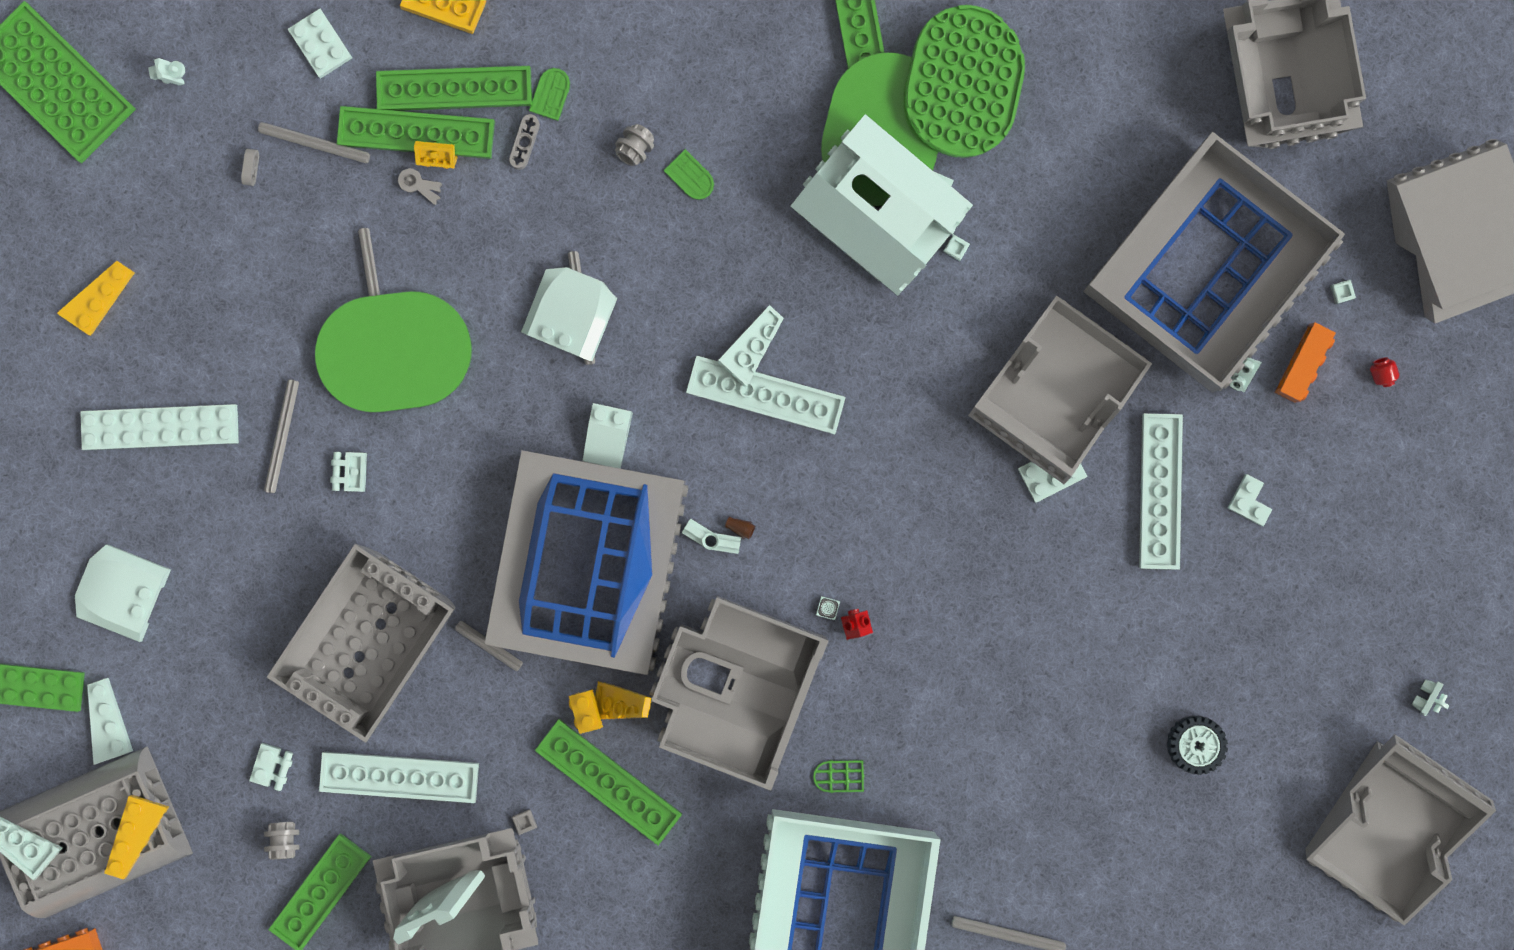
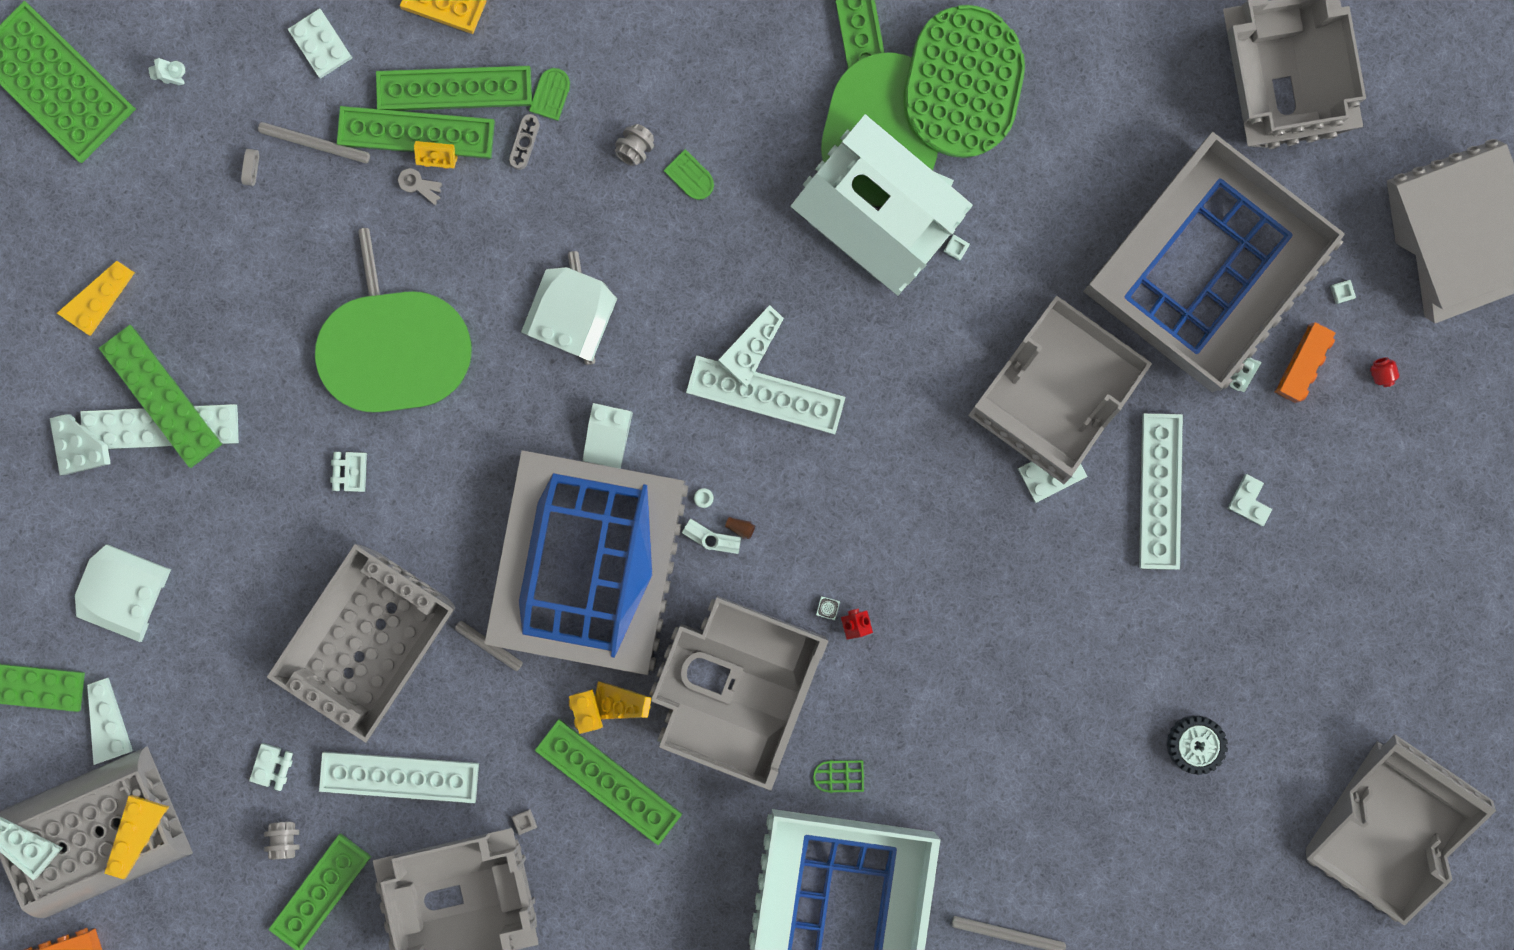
(76, 446): none -> light aqua plate
(160, 396): none -> bright green plate
(281, 436): light grey axle -> none
(439, 904): light aqua wedge -> none
(703, 498): none -> light aqua tile
(1425, 705): light aqua hips -> none

